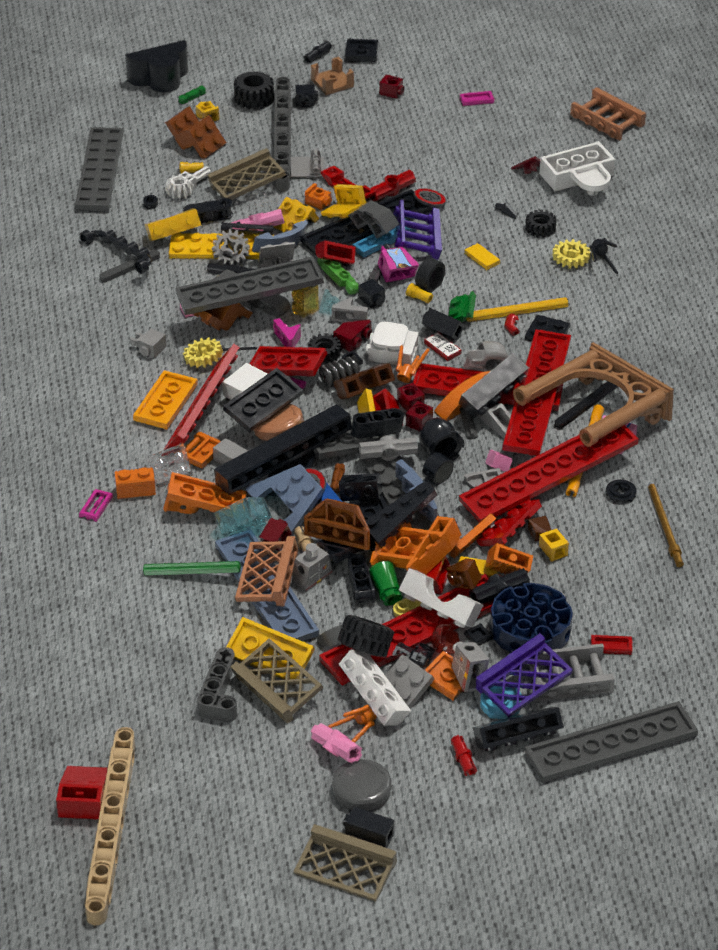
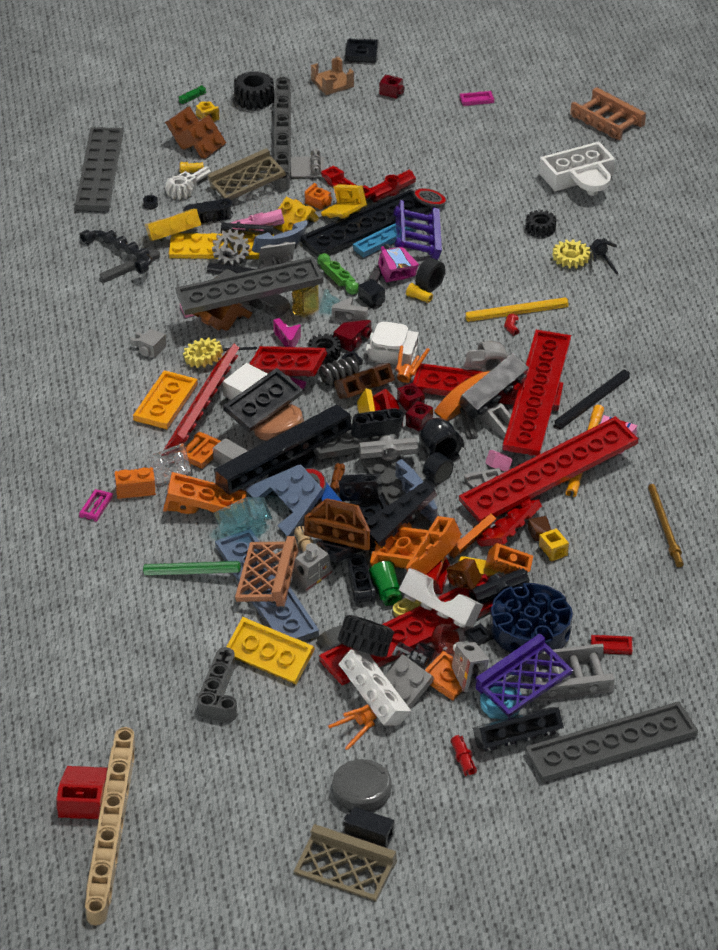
(158, 66): black brick -> none
(266, 694): dark tan fence -> none
(275, 531): dark red brick -> none
(305, 95): black brick -> none
(317, 51): black pin -> none
(336, 252): red brick -> none
(336, 743): bright pink piece -> none
(376, 216): dark grey brick -> none
(442, 346): tile -> none
(443, 324): black brick -> none
(462, 306): green plate -> none
(482, 256): yellow tile -> none
(506, 209): black bar -> none
(529, 165): dark red piece -> none
(546, 324): black plate -> none
(604, 365): medium nougat arch -> none
(627, 487): black gear -> none

